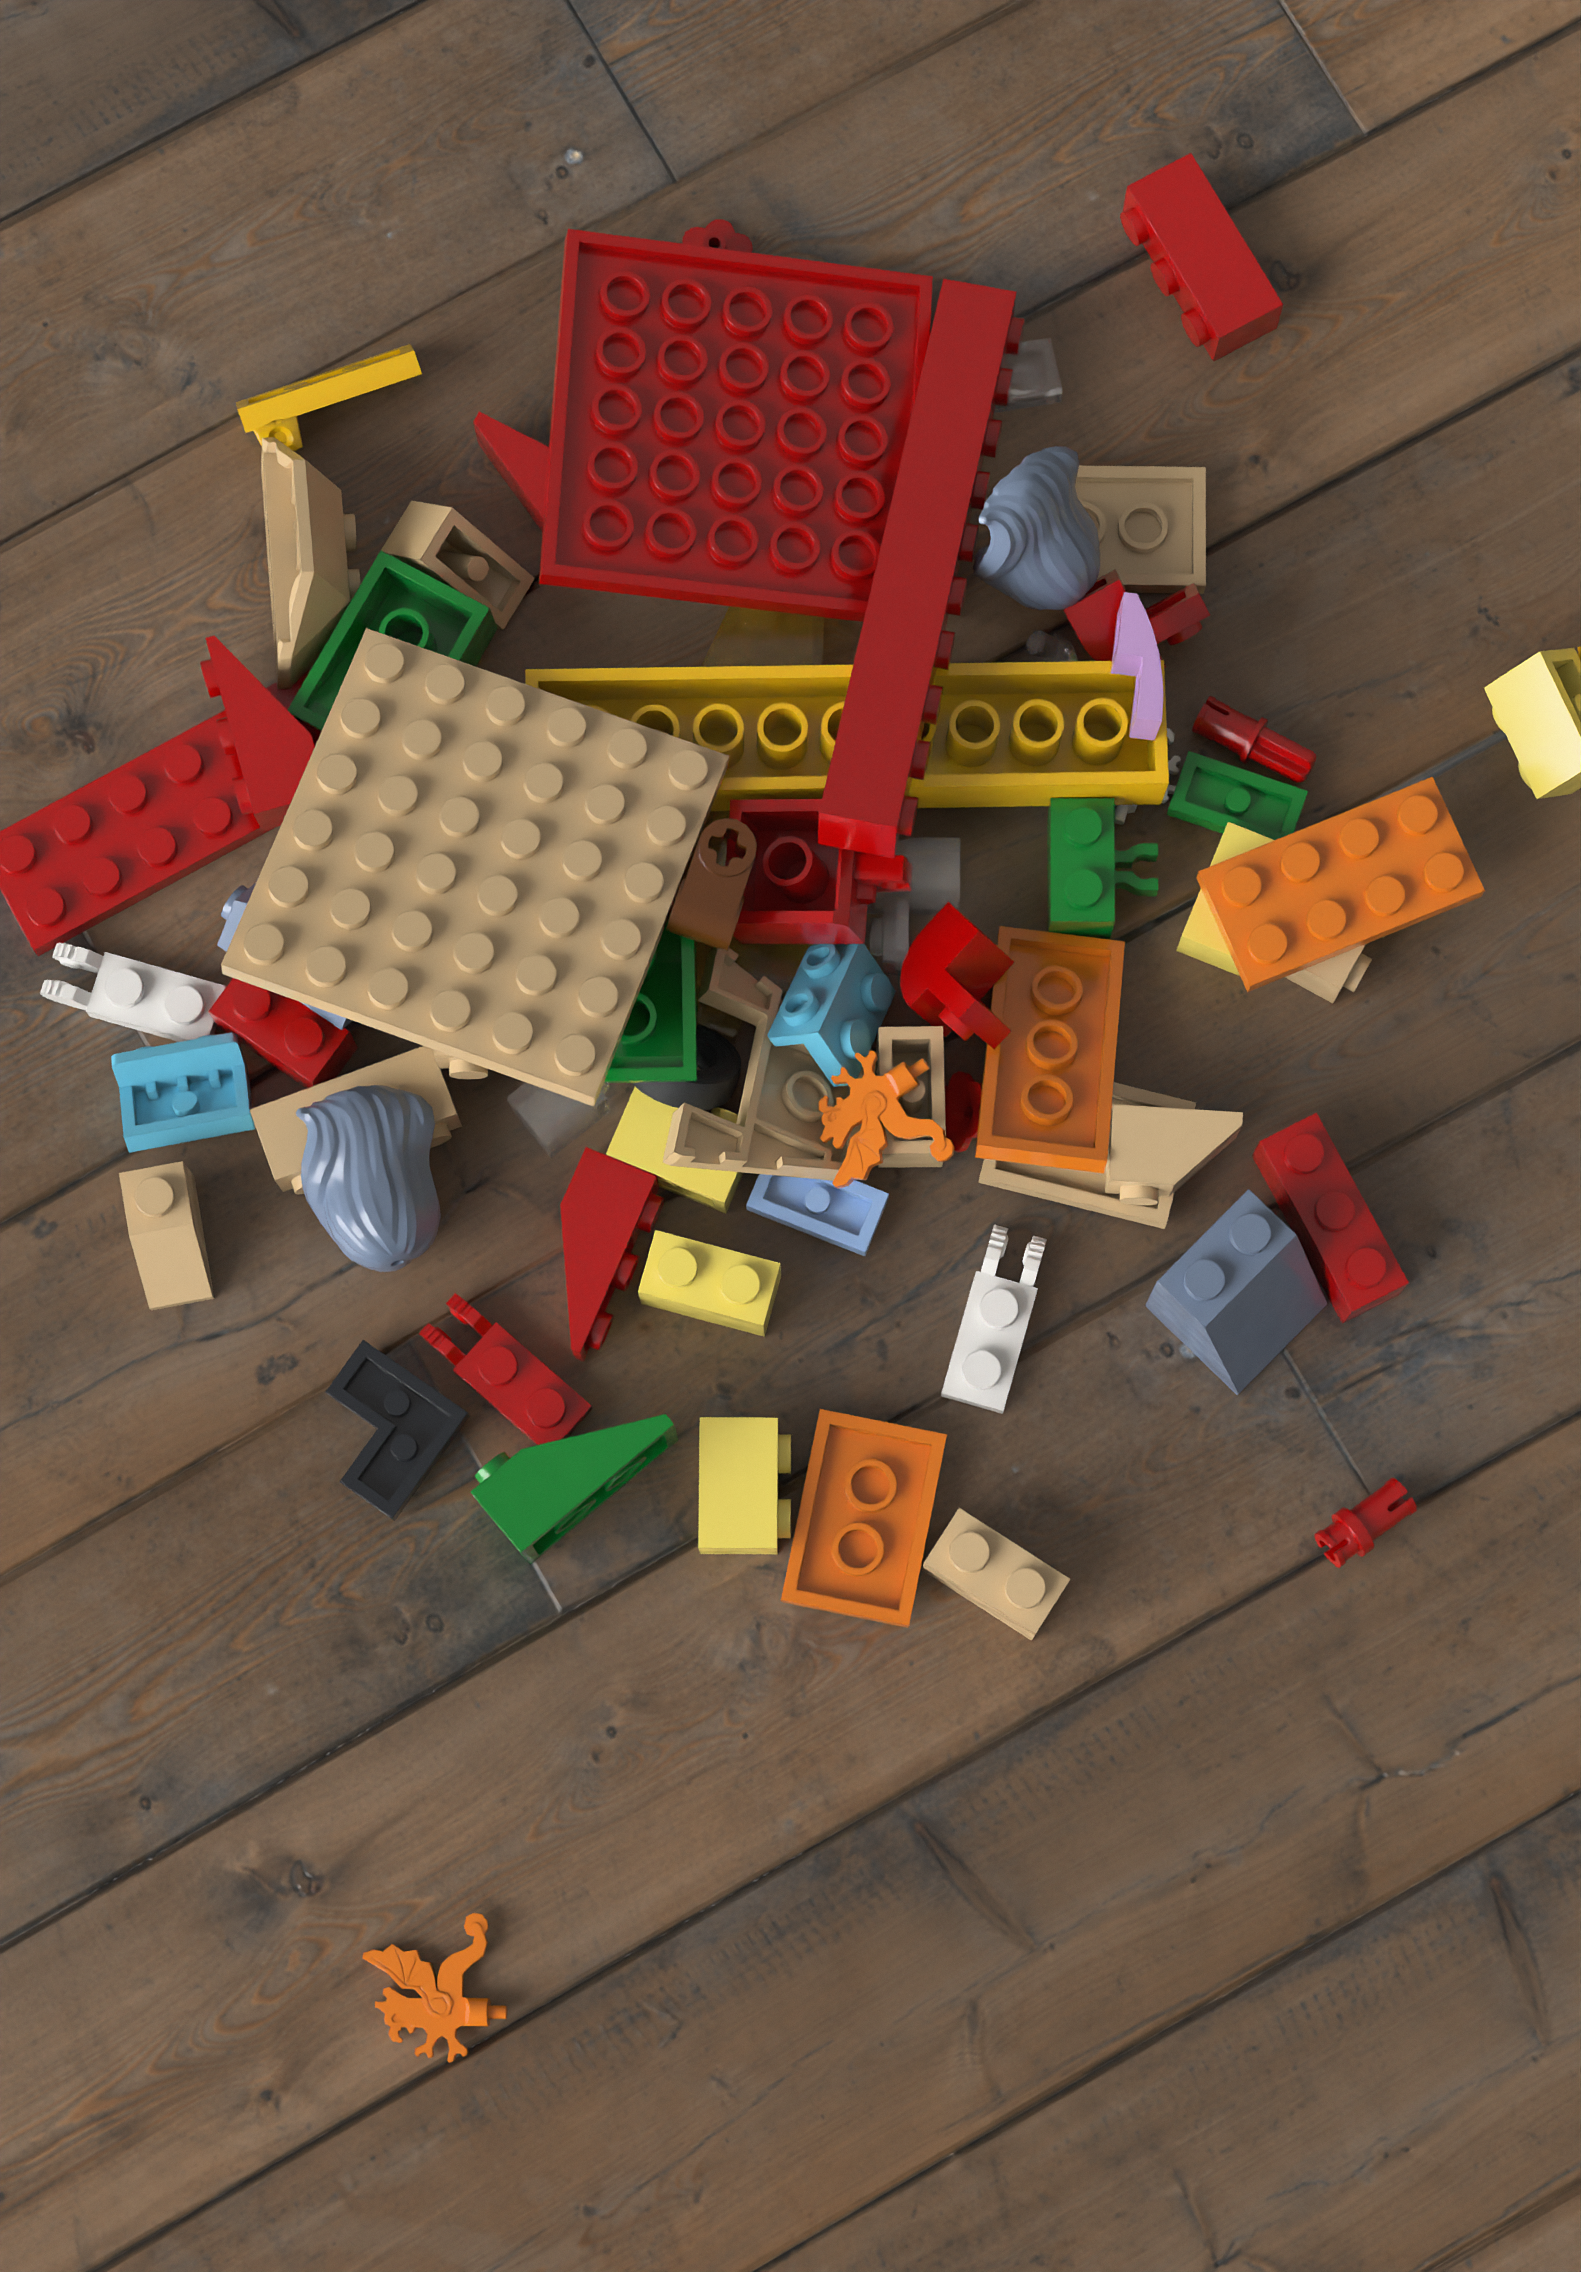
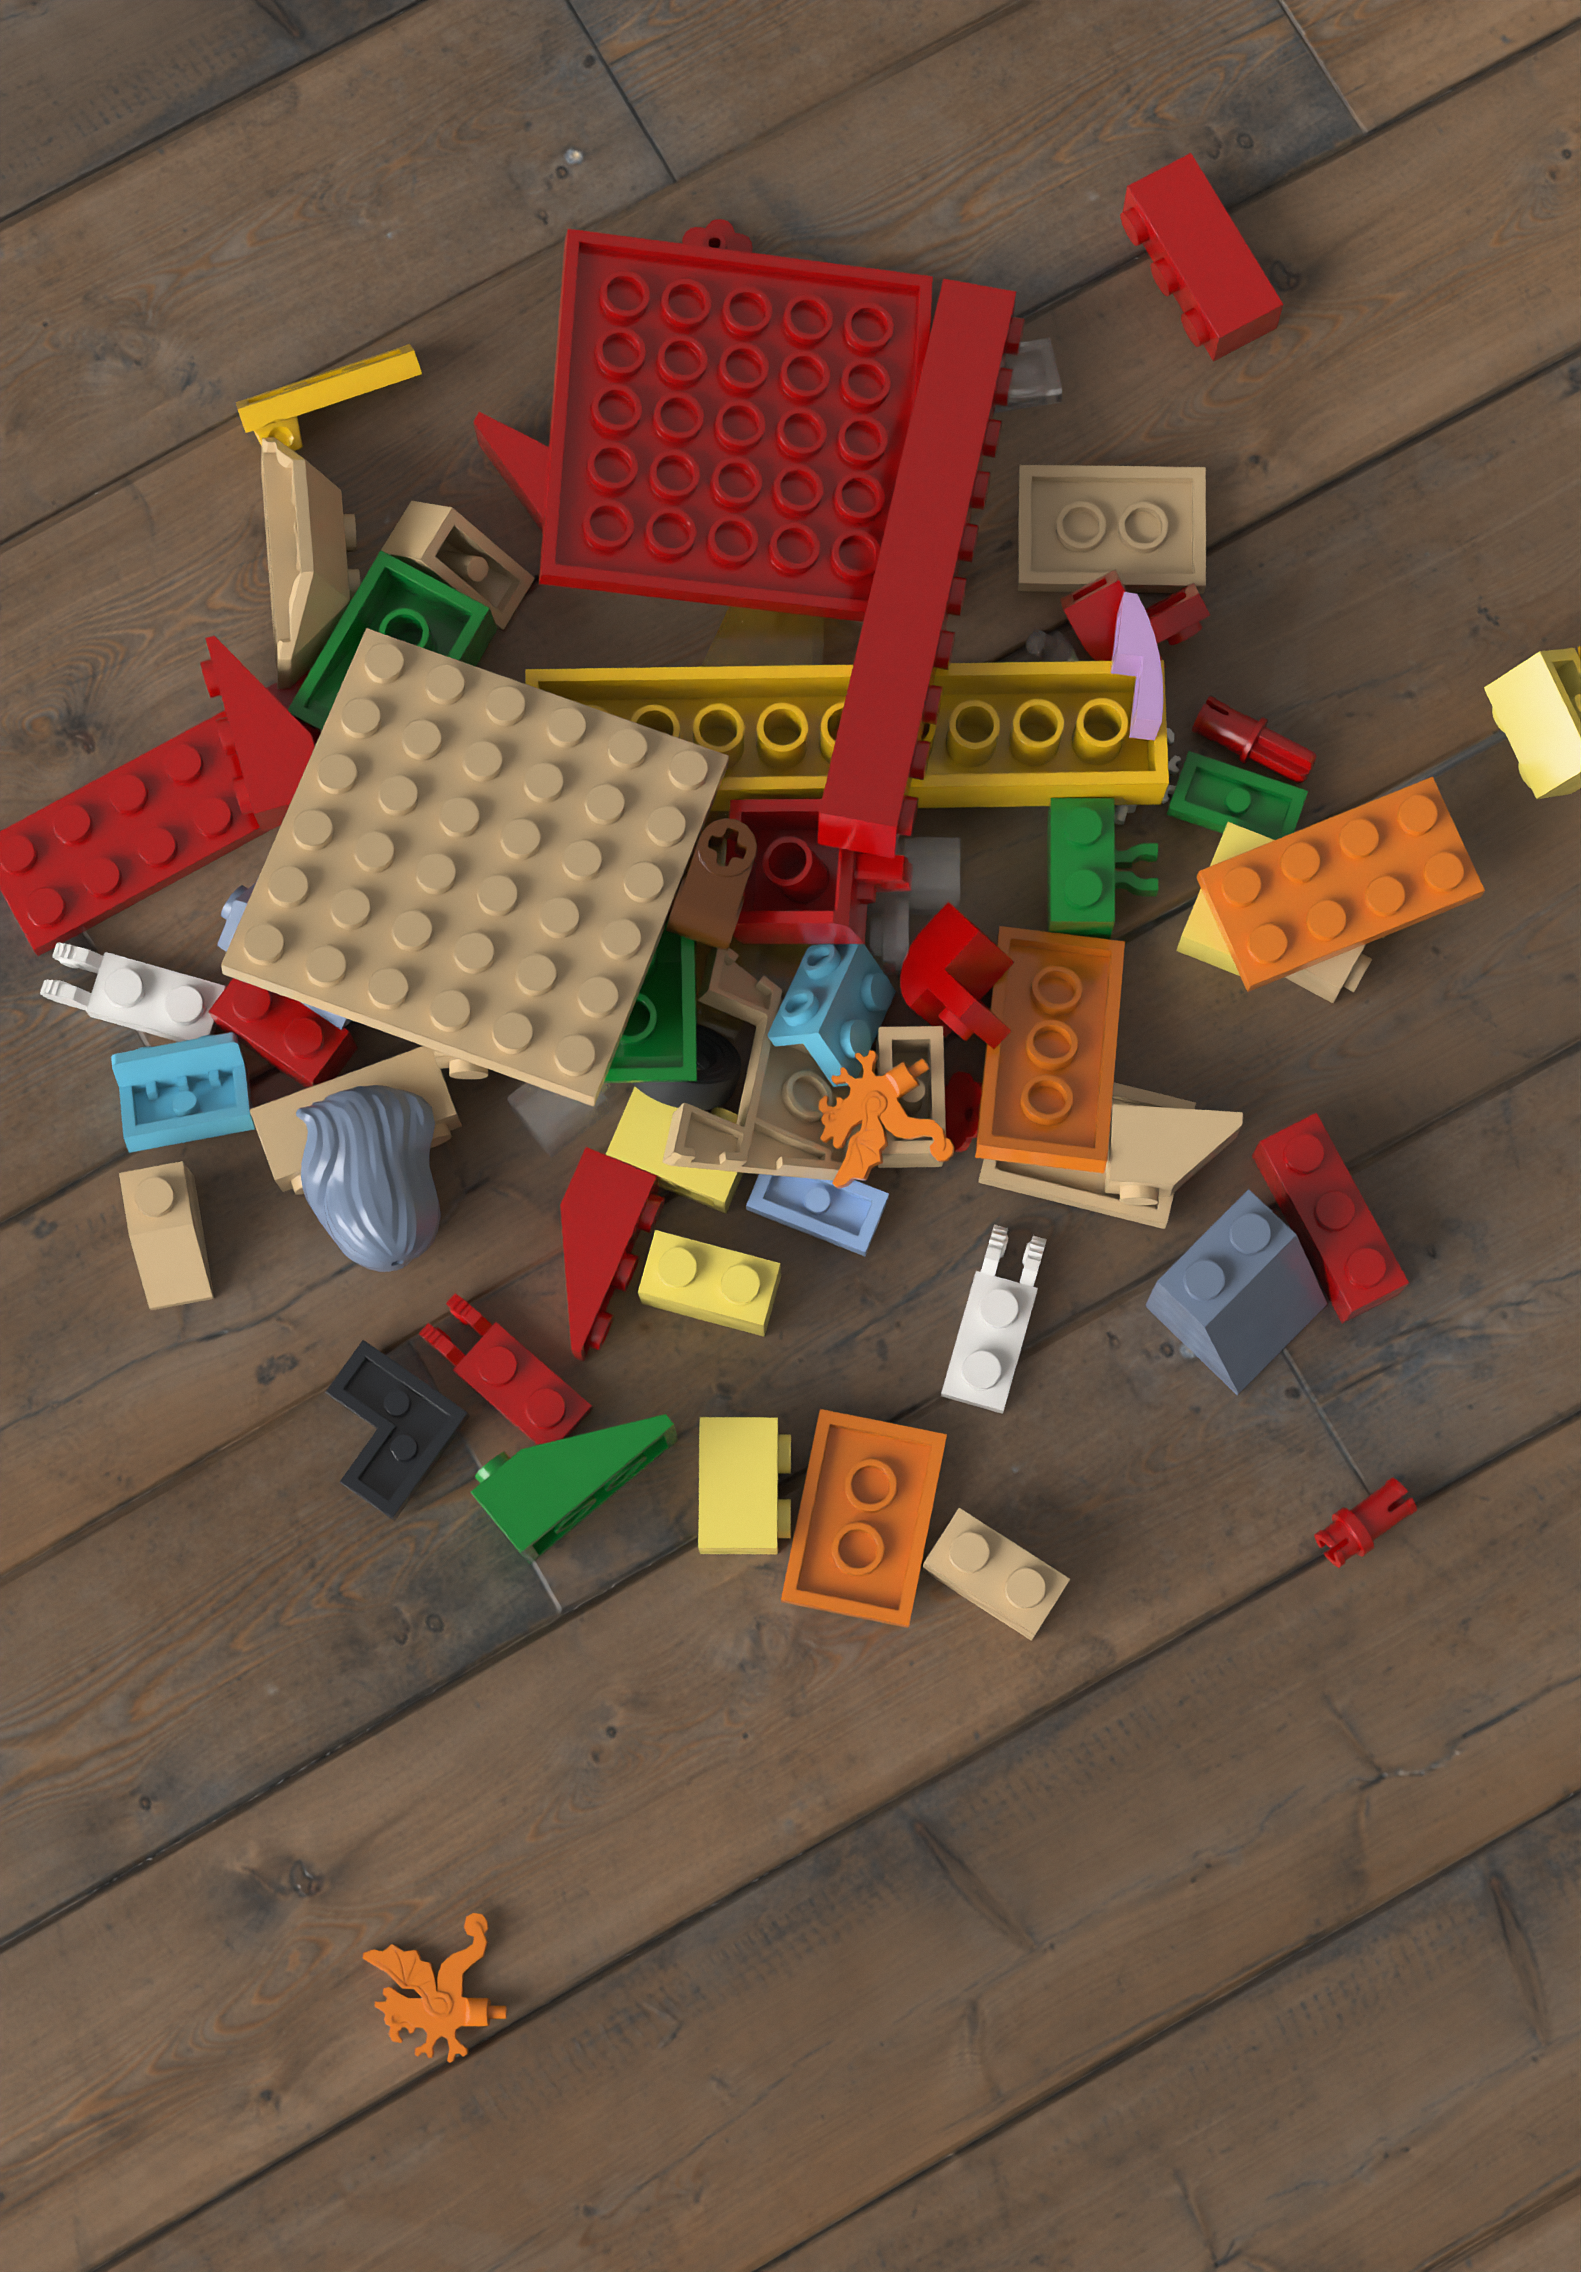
(1041, 535): sand blue piece -> none

